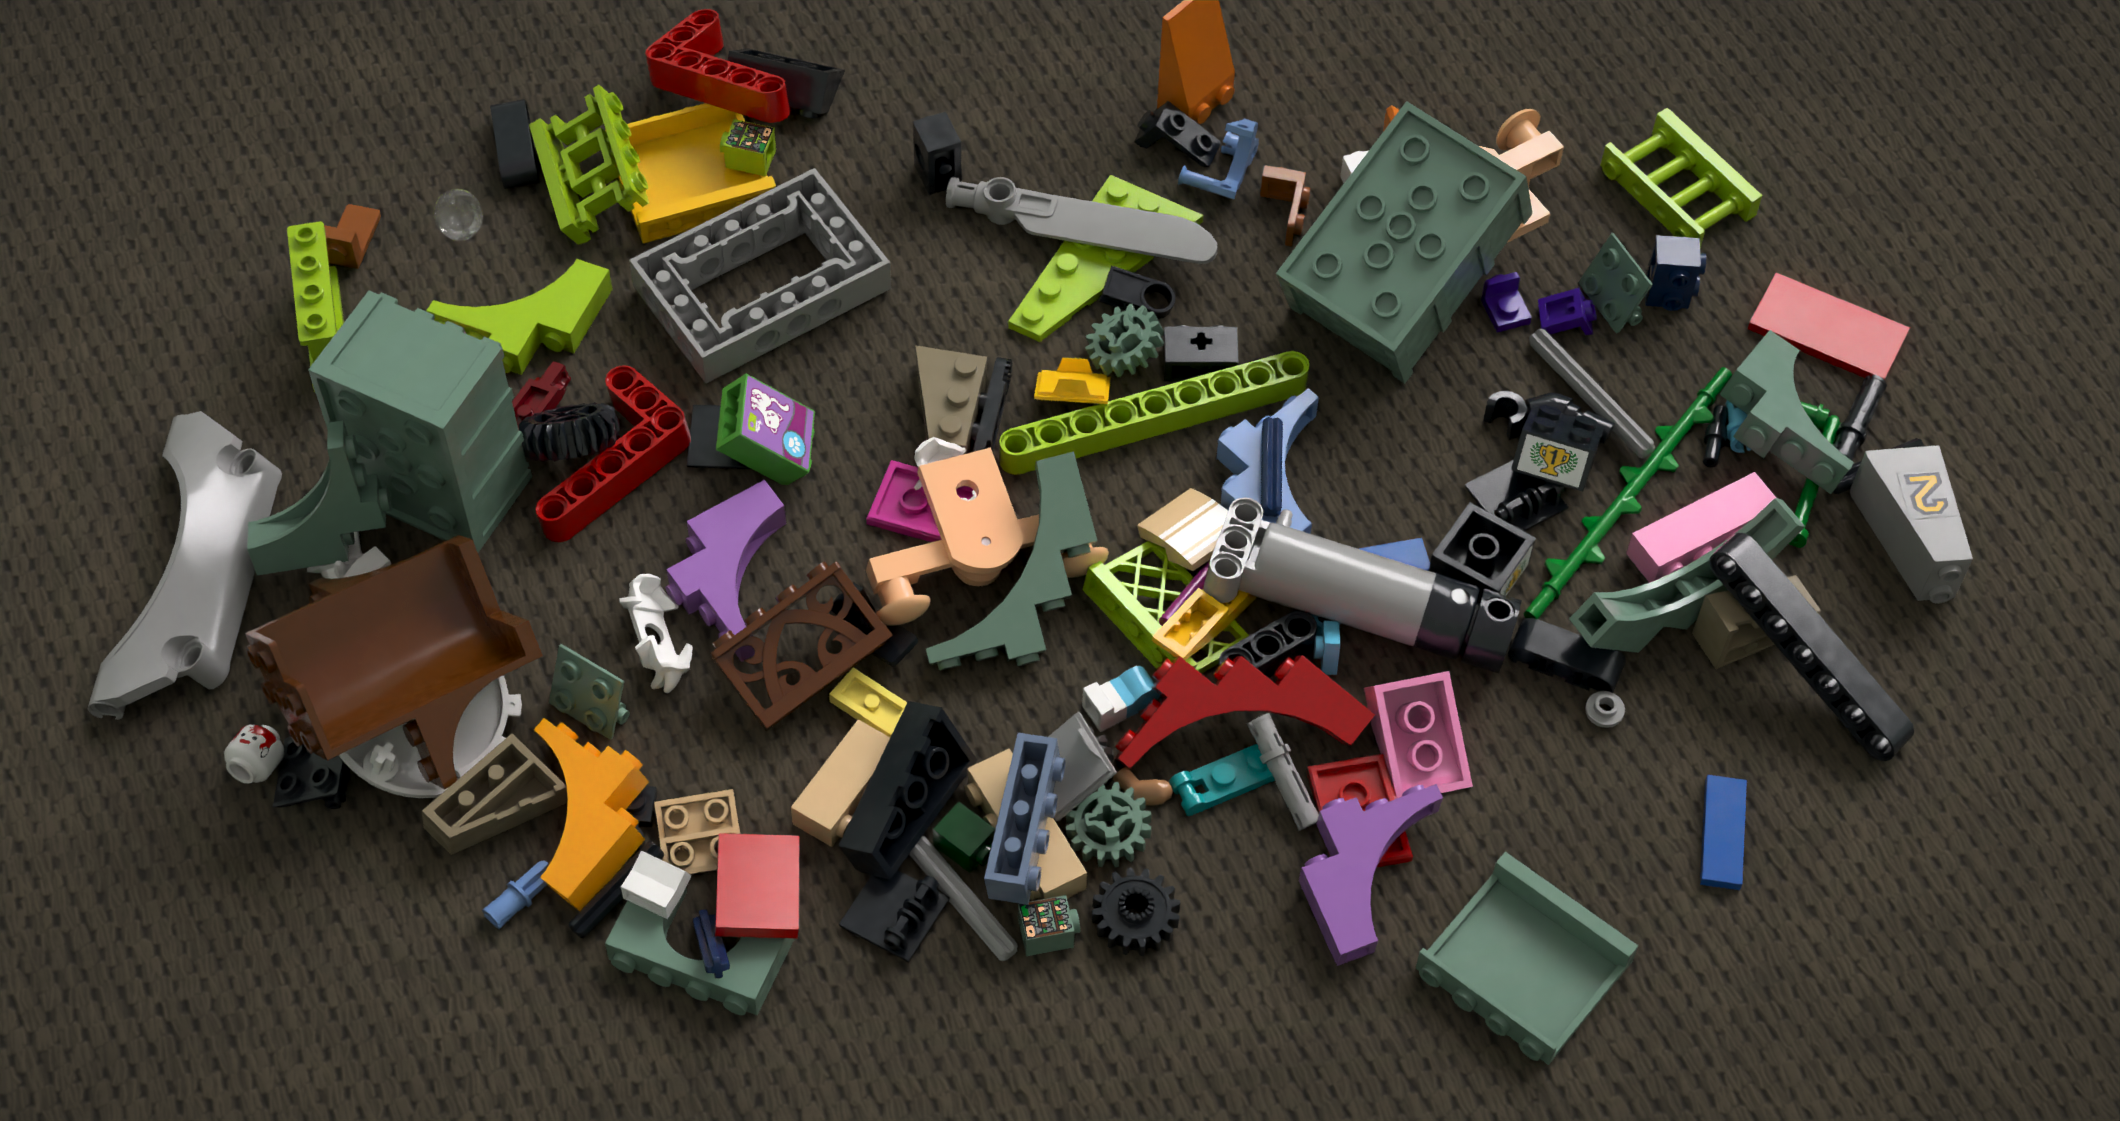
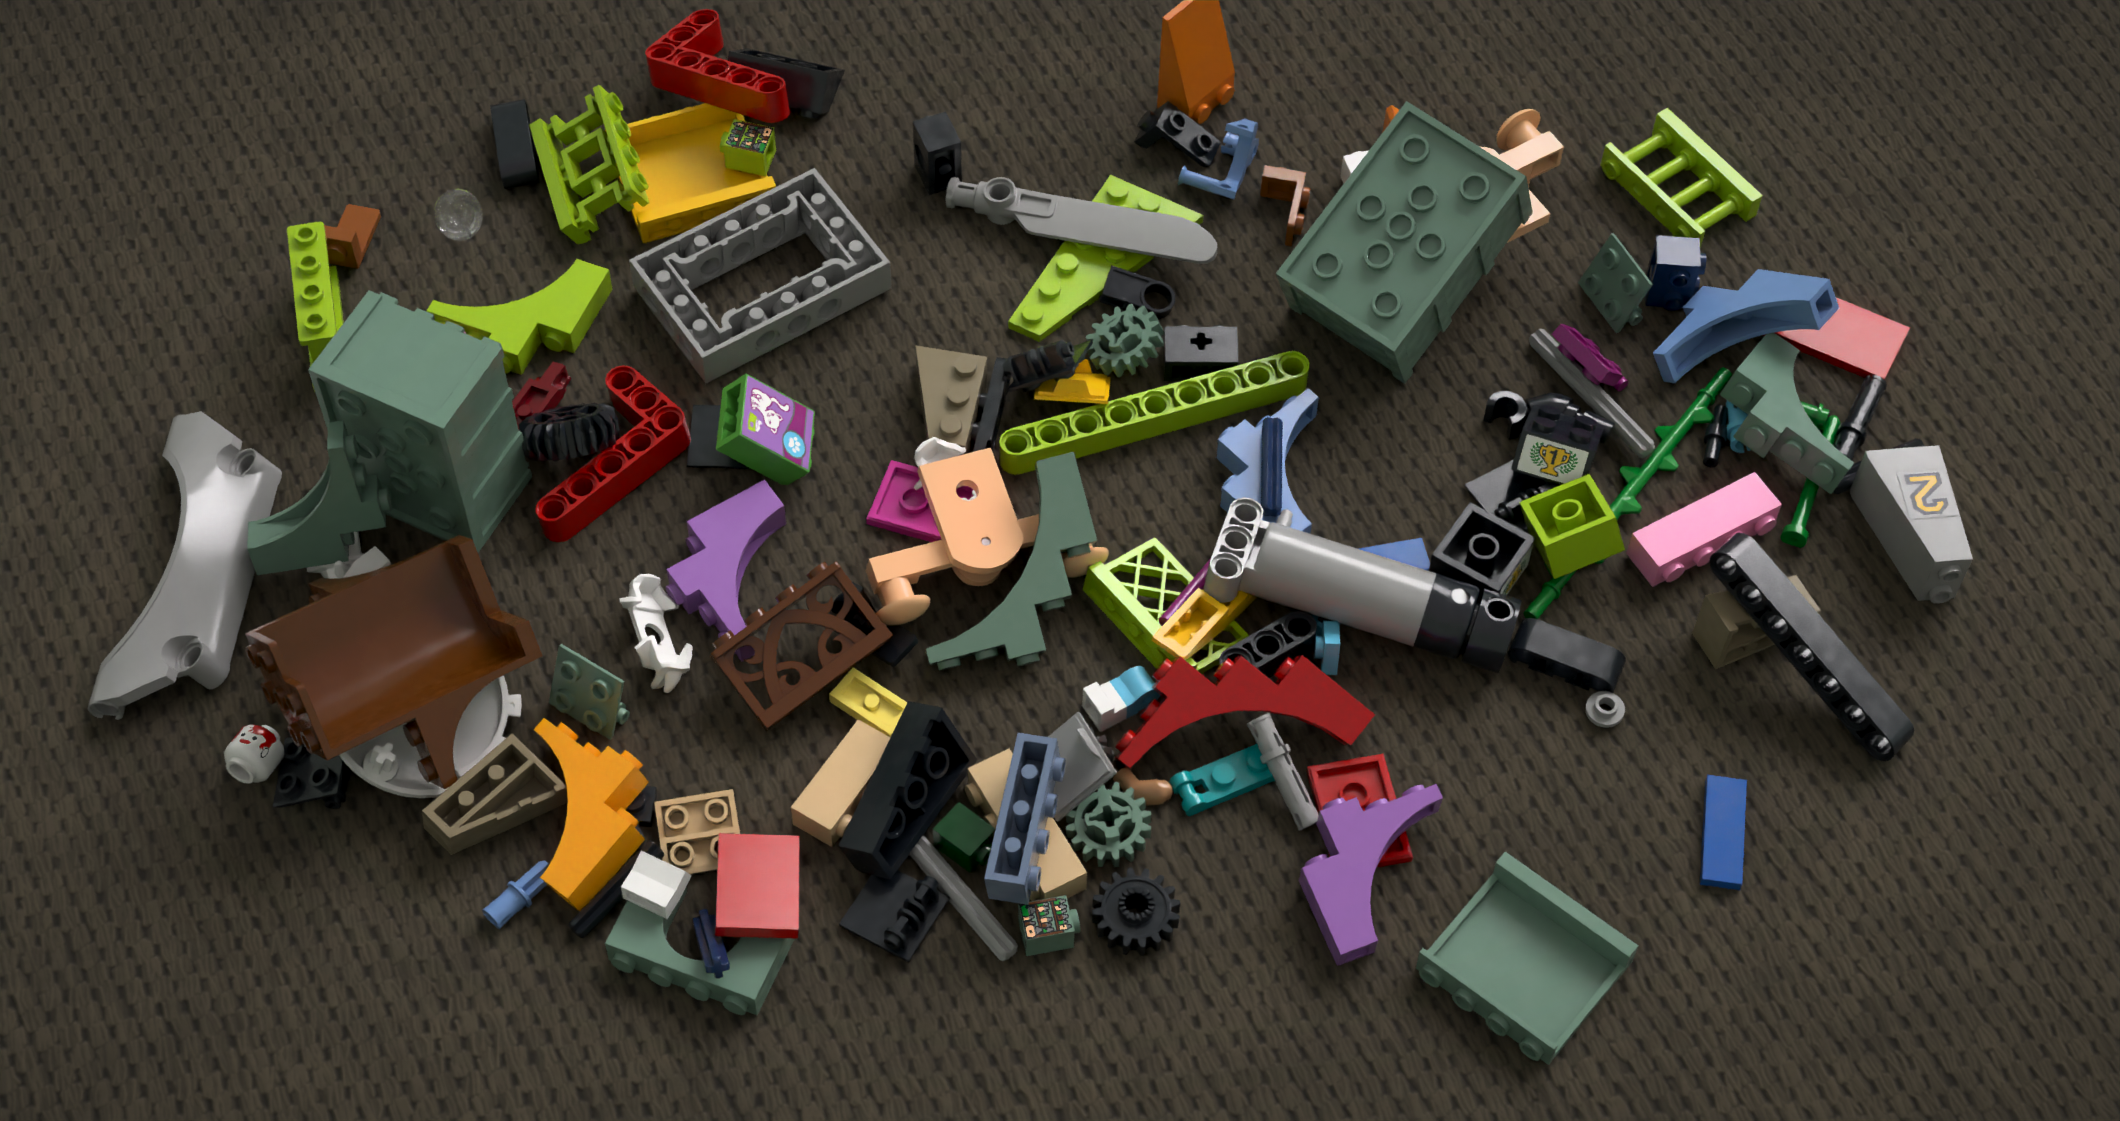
(1047, 363): none -> black hinge
(1186, 528): tan slope -> none
(1419, 733): bright pink slope -> none
(1504, 302): dark purple bracket -> none
(1566, 312): dark purple bracket -> none
(1572, 526): none -> lime brick
(1597, 367): none -> magenta plate
(1634, 616): sand green arch -> none
(1725, 317): none -> medium blue arch

